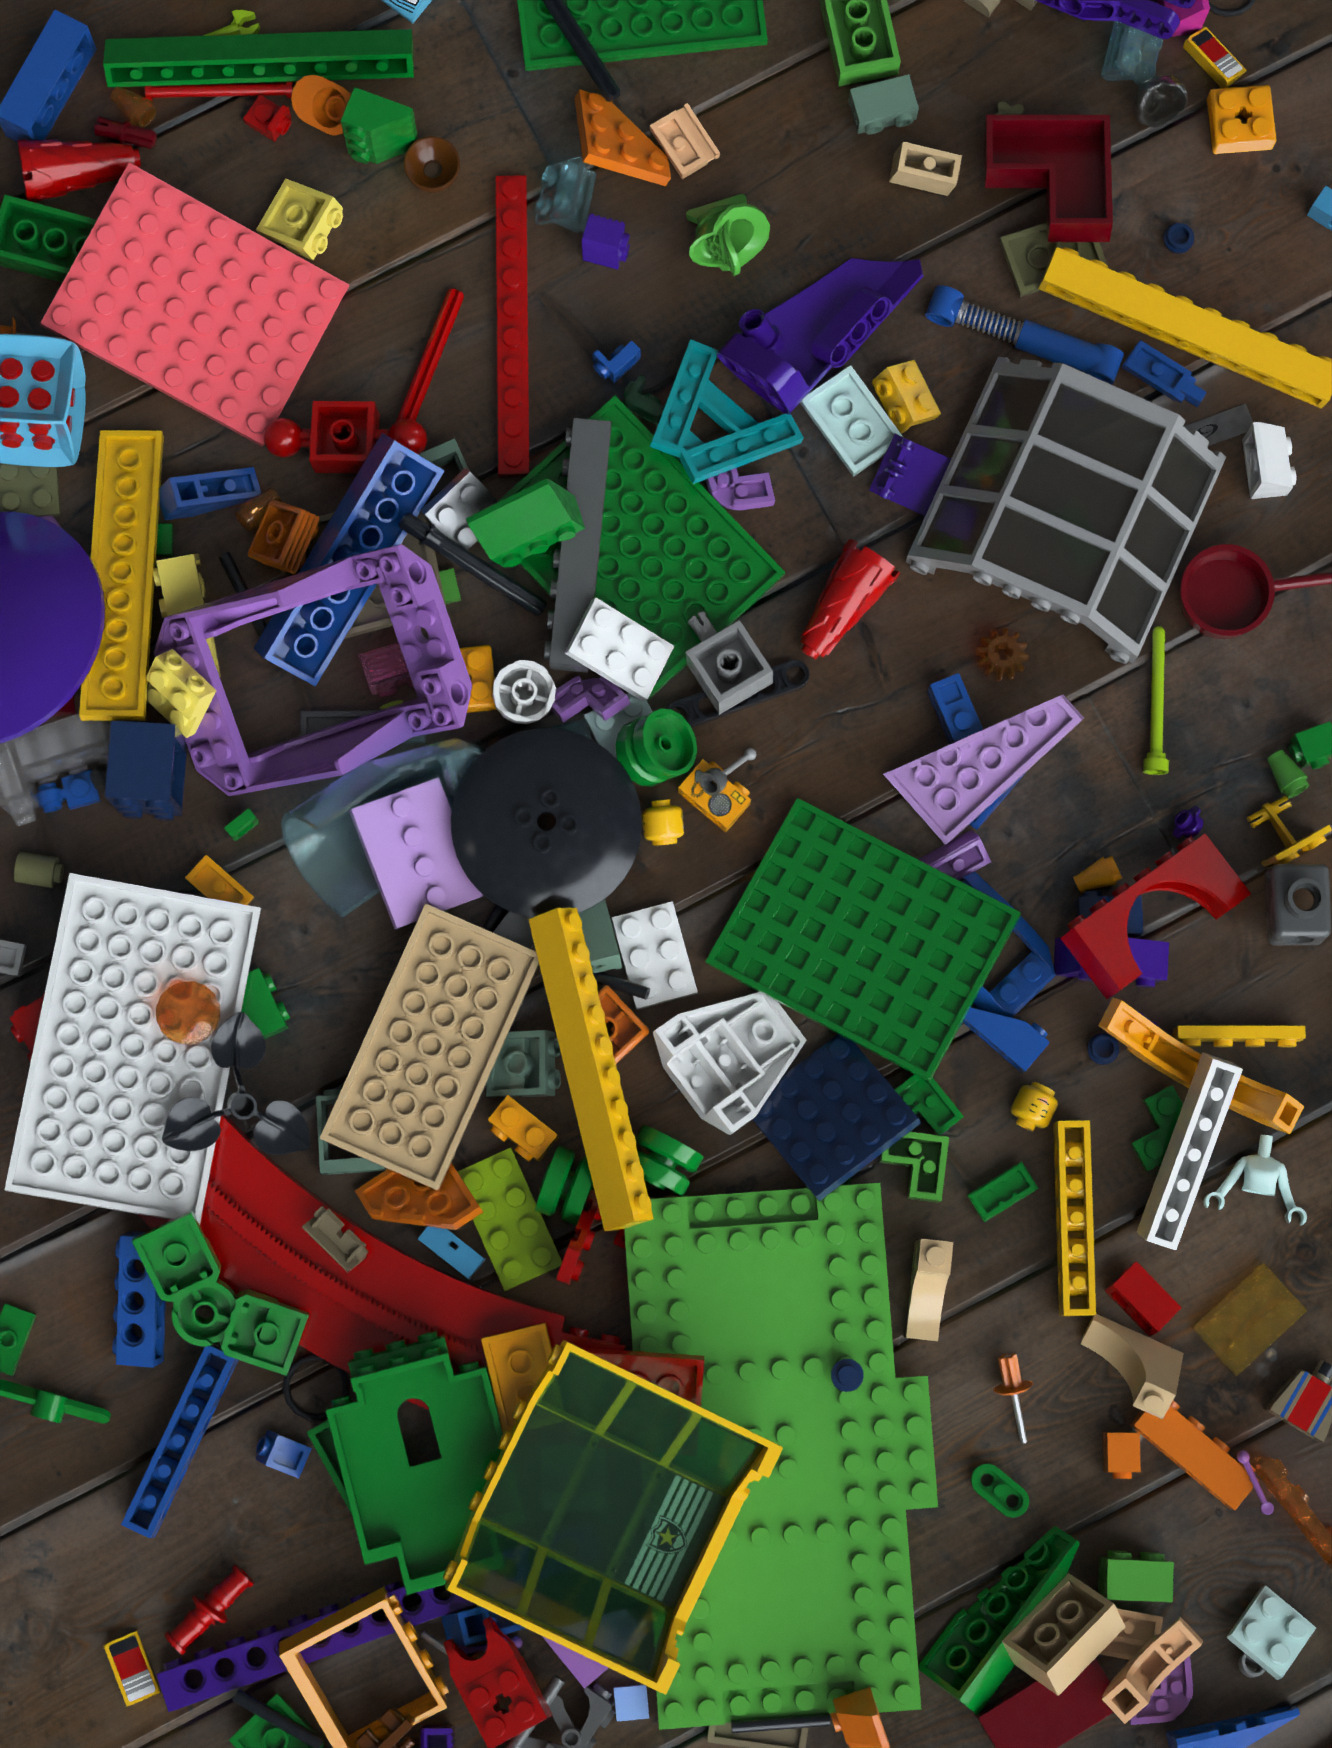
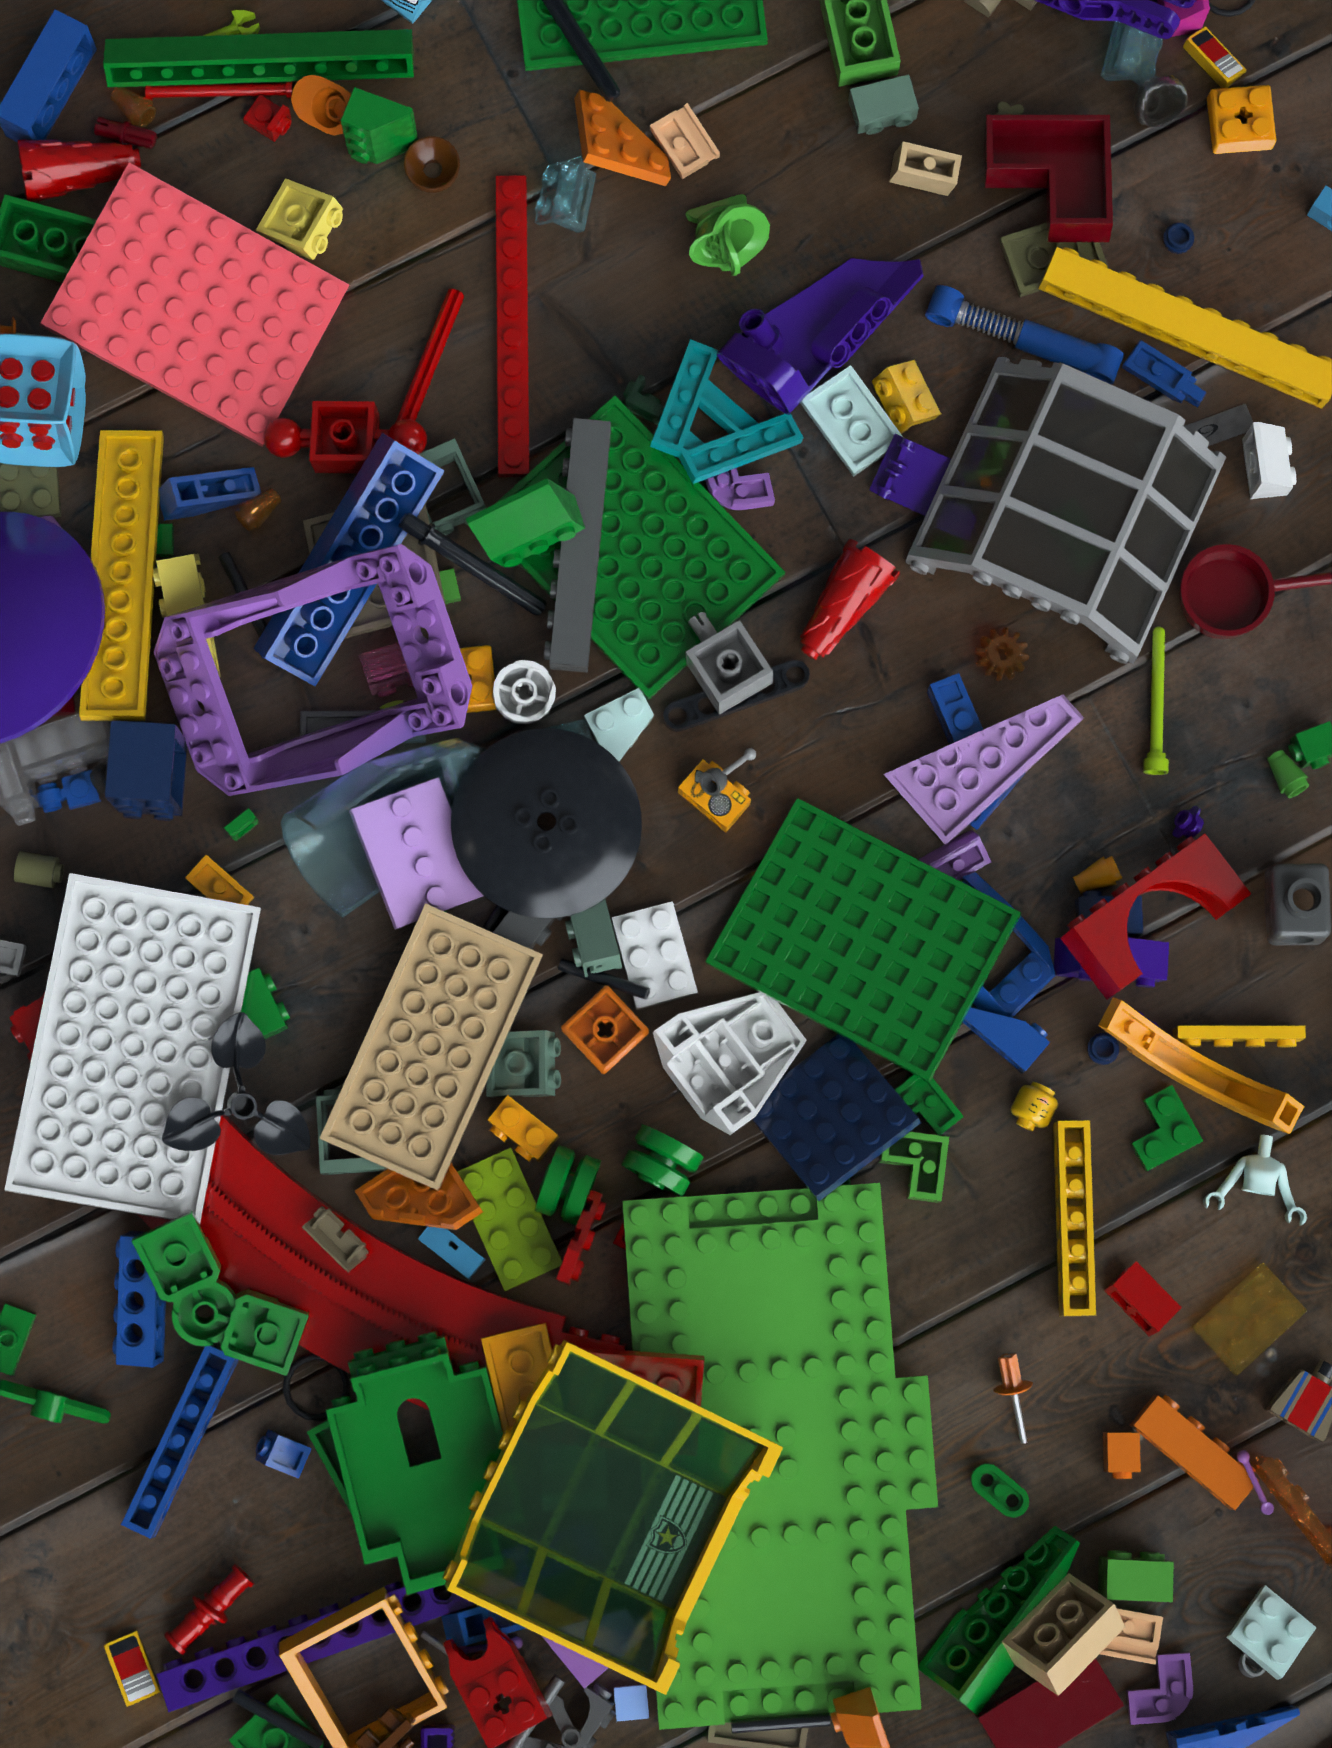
(178, 692): light yellow plate -> none
(188, 1012): clear orange dish -> none
(284, 536): orange brick -> none
(455, 503): flat silver plate -> none
(591, 1069): yellow brick -> none
(598, 693): medium lavender plate -> none
(605, 242): dark purple brick -> none
(619, 649): white plate -> none
(621, 361): blue bracket -> none
(656, 747): green wheel -> none
(662, 822): yellow head -> none
(847, 1375): dark blue plate -> none
(927, 1288): tan arch -> none
(1002, 1192): green plate -> none
(1145, 1364): tan arch -> none
(1148, 1668): light nougat arch -> none
(1189, 1151): white brick -> none
(1270, 812): yellow plate -> none

